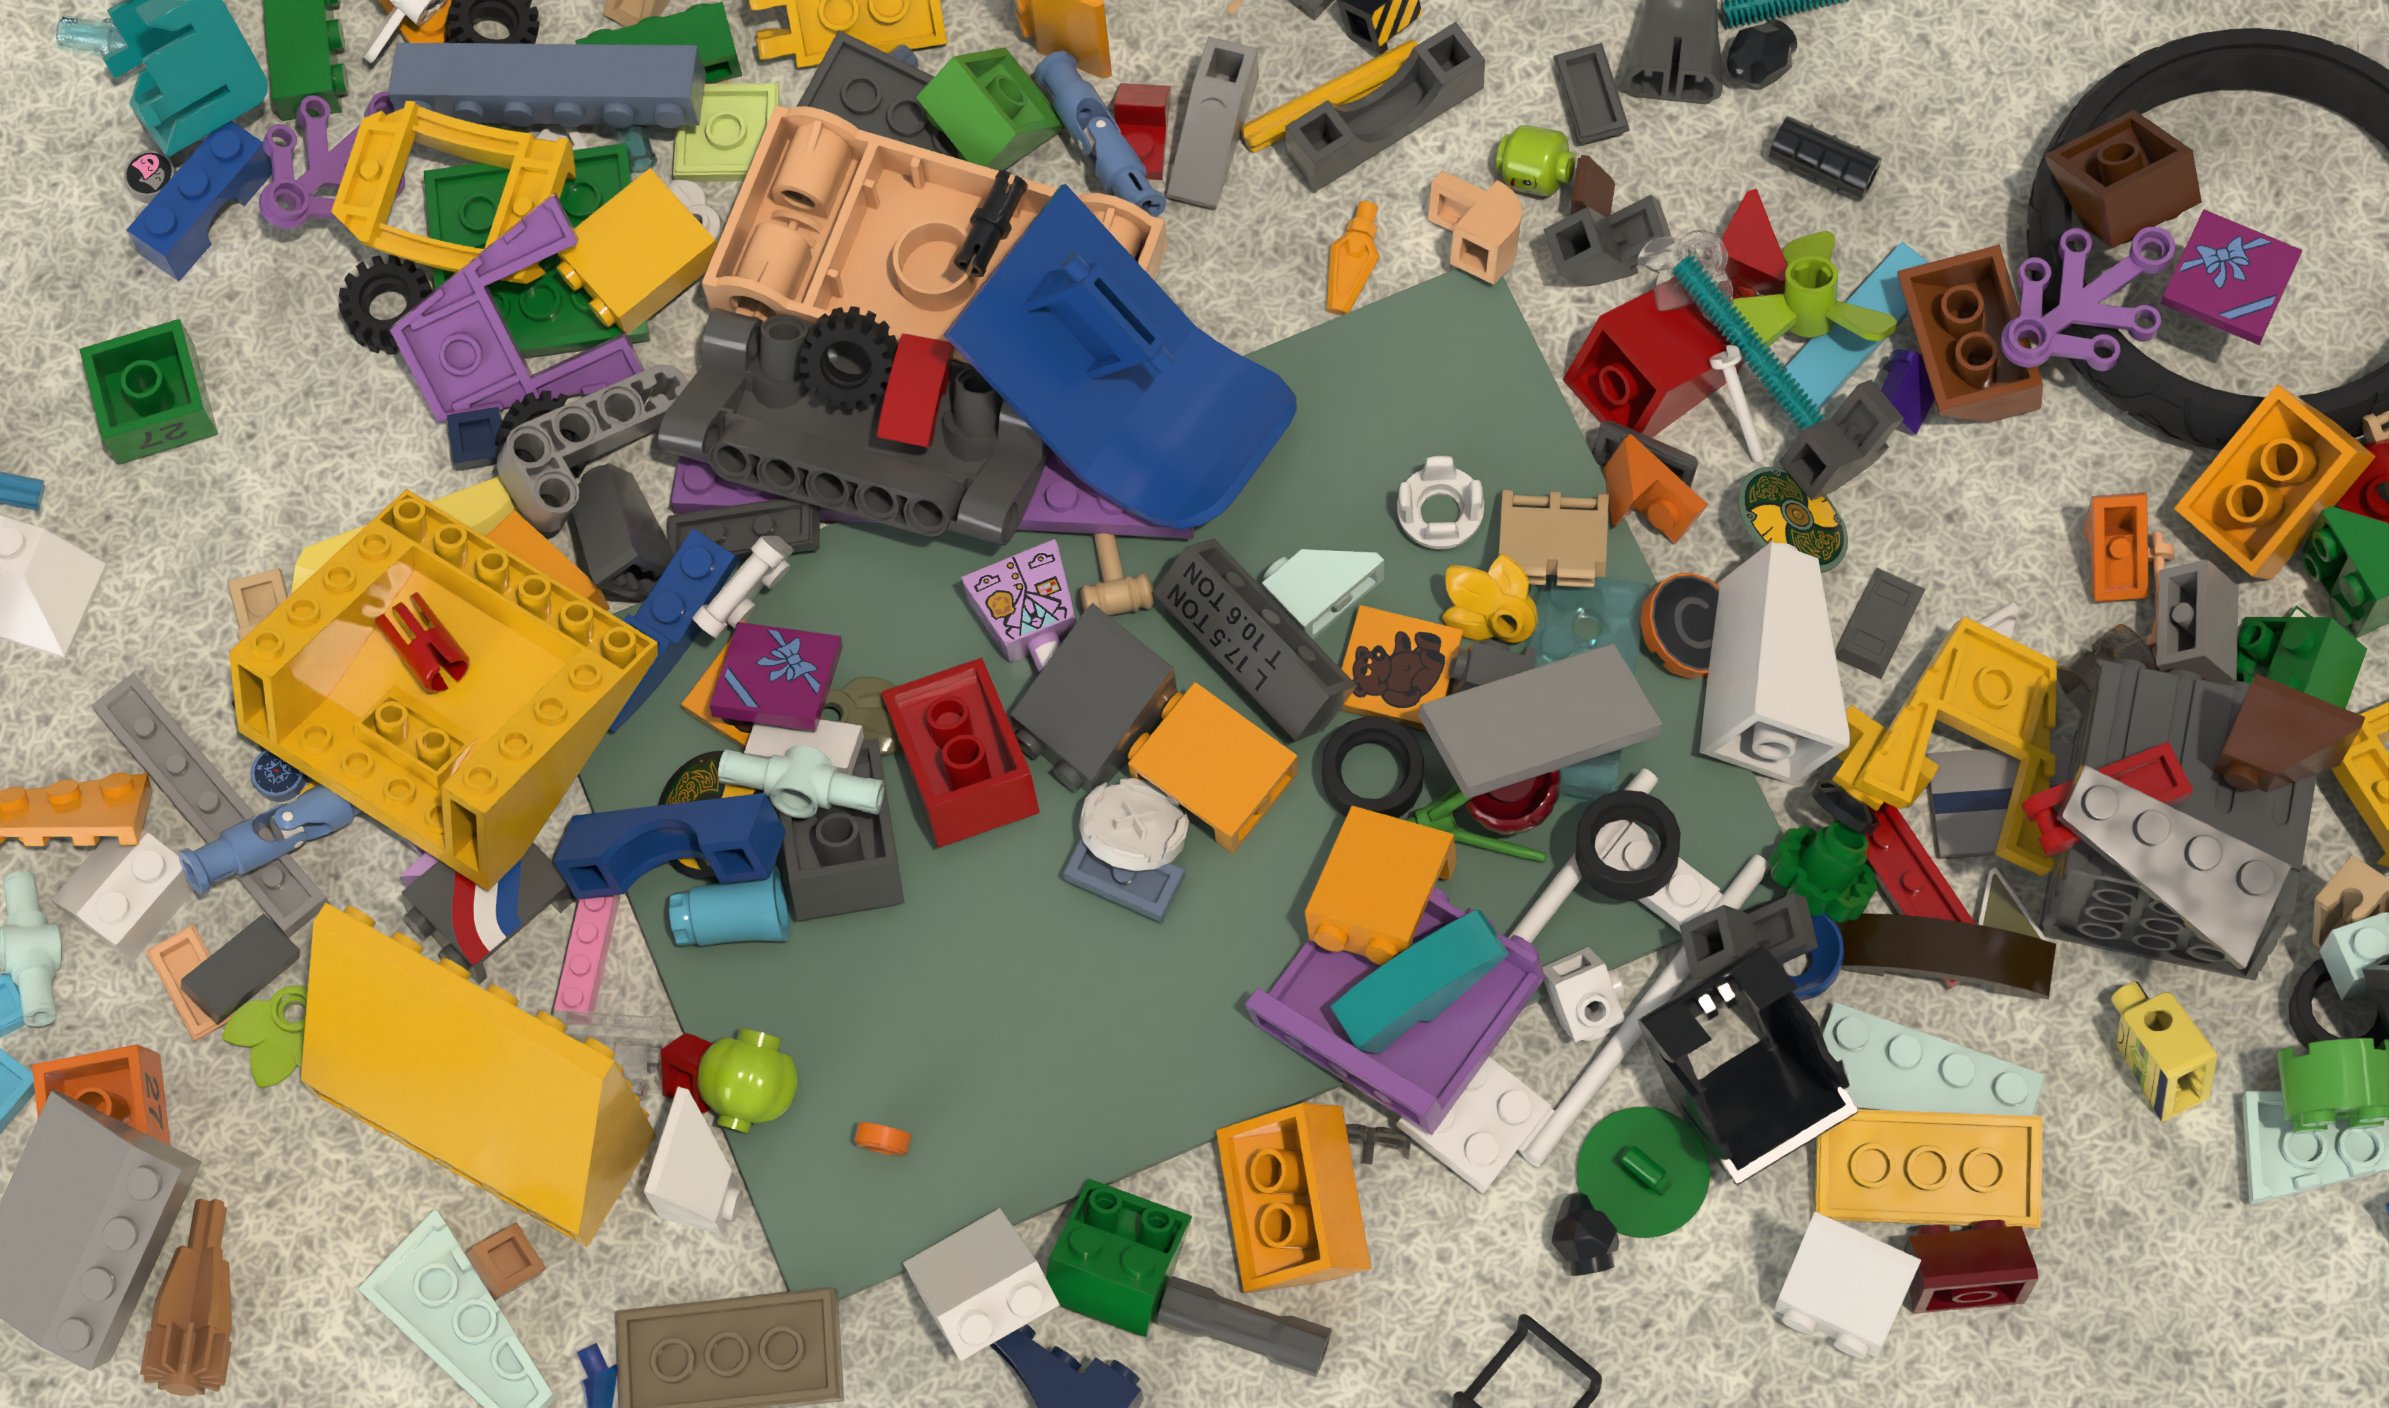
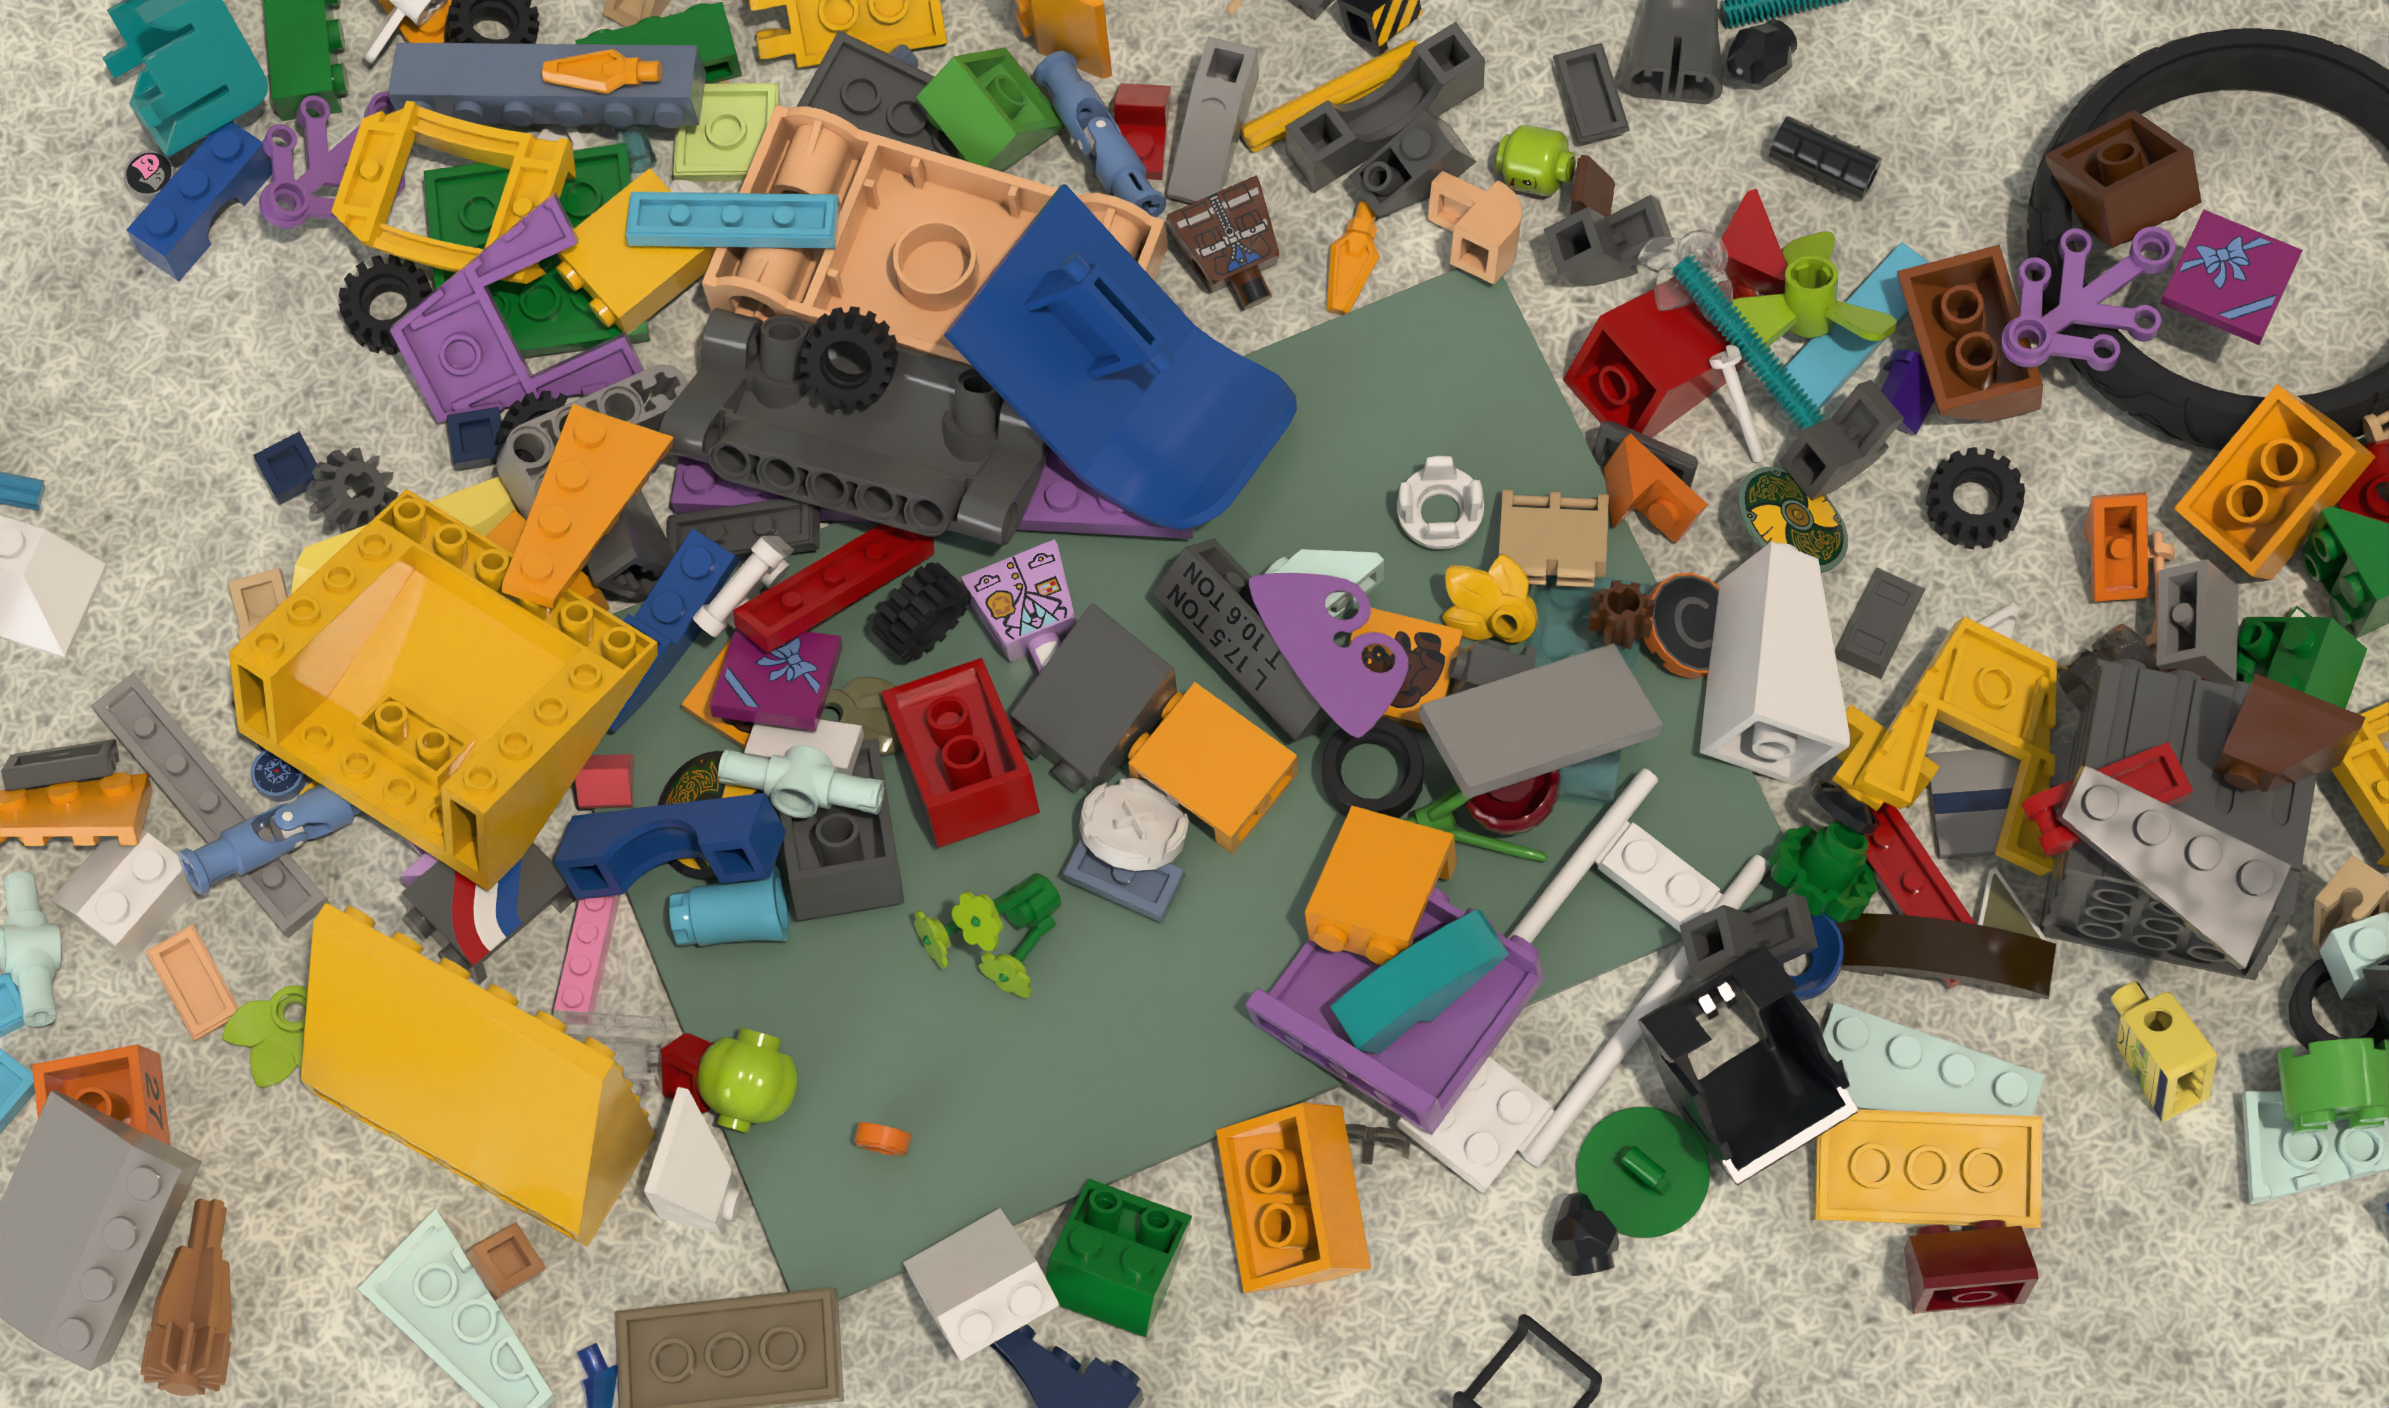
(60, 764): none -> dark grey tile
(89, 34): clear light blue pin -> none
(148, 391): green brick -> none
(240, 969): dark grey tile -> none
(287, 467): none -> dark blue plate
(337, 477): none -> dark grey gear
(427, 648): red arm -> none
(584, 490): none -> light orange wing
(600, 71): none -> light orange piece
(606, 782): none -> coral slope
(733, 220): none -> medium azure tile
(830, 584): none -> red plate
(915, 390): red slope -> none
(921, 611): none -> black tyre
(978, 916): none -> plant
(990, 223): black pin -> none
(1116, 593): tan piece -> none
(1228, 240): none -> reddish brown torso
(1283, 1339): dark grey axle -> none
(1304, 632): none -> medium lavender piece
(1409, 163): none -> dark grey slope
(1584, 995): white brick -> none
(1621, 614): none -> reddish brown gear
(1627, 806): black tyre -> none
(1845, 1287): white slope -> none
(1973, 527): none -> black tyre

